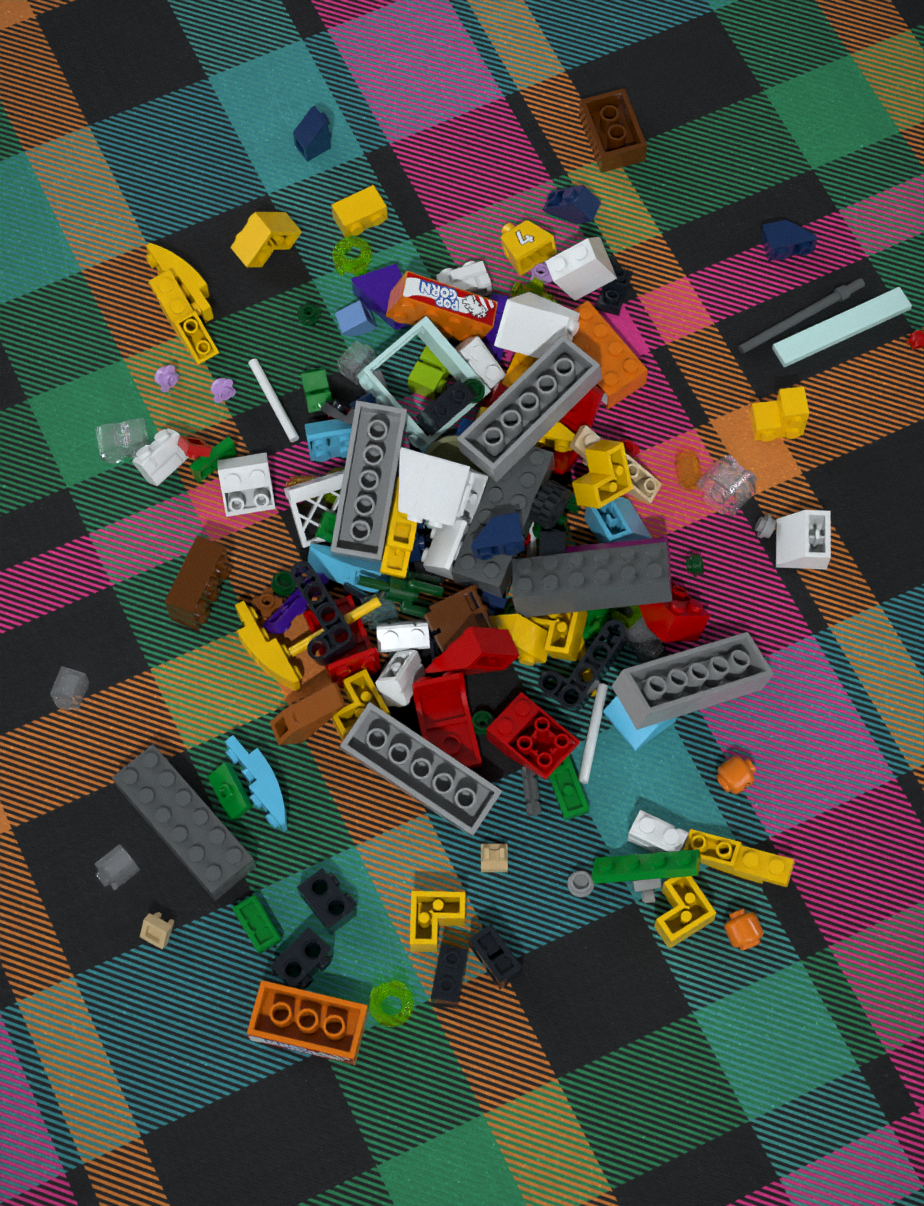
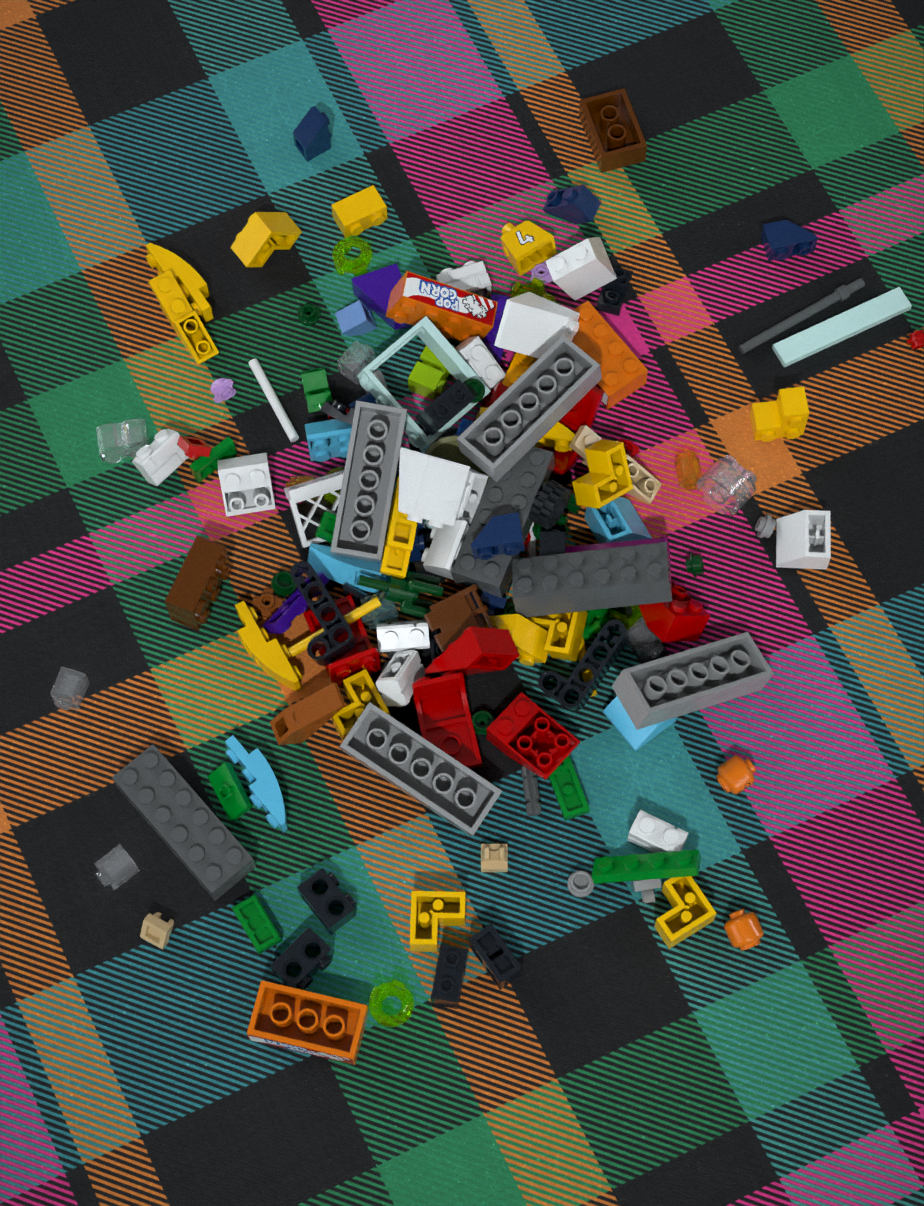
(166, 377): lavender plate -> none
(592, 734): white bar -> none
(739, 860): yellow slope -> none

